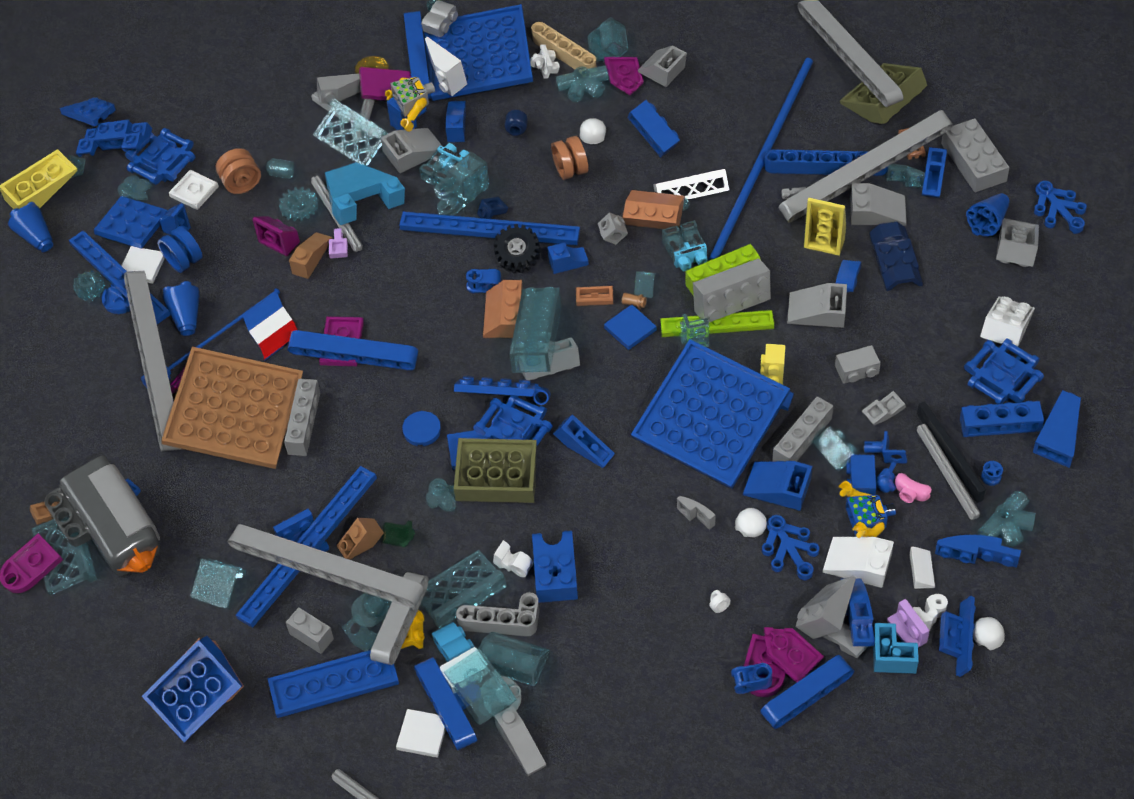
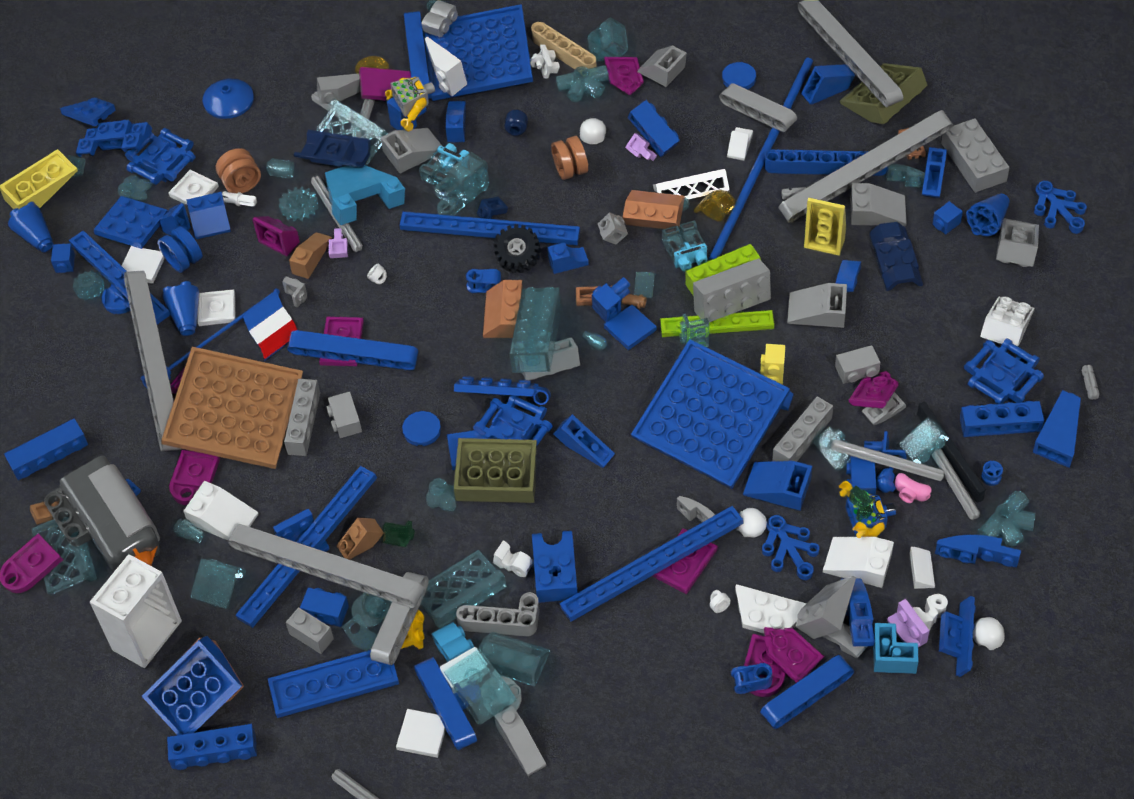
(46, 449): none -> blue brick
(63, 258): none -> blue brick
(136, 610): none -> white container
(188, 530): none -> clear light blue cone
(190, 473): none -> magenta tile
(208, 215): none -> blue slope
(211, 746): none -> blue brick
(216, 307): none -> white tile
(218, 511): none -> white slope
(228, 98): none -> blue dish
(239, 199): none -> white axle
(296, 289): none -> light grey bracket
(325, 606): none -> blue brick
(335, 149): none -> dark blue piece
(344, 415): none -> light grey brick
(375, 272): none -> white tile
(595, 340): none -> clear light blue cylinder
(607, 299): none -> blue brick
(638, 147): none -> lavender plate
(651, 563): none -> blue plate
(687, 570): none -> magenta tile
(716, 204): none -> clear yellow piece
(739, 74): none -> blue tile
(739, 143): none -> white slope
(758, 107): none -> light grey beam
(766, 610): none -> white wing
(826, 82): none -> blue slope
(862, 501): none -> clear green bracket
(874, 391): none -> magenta tile
(887, 459): none -> light grey axle
(924, 441): none -> clear light blue brick
(947, 217): none -> blue brick
(1090, 382): none -> light grey axle

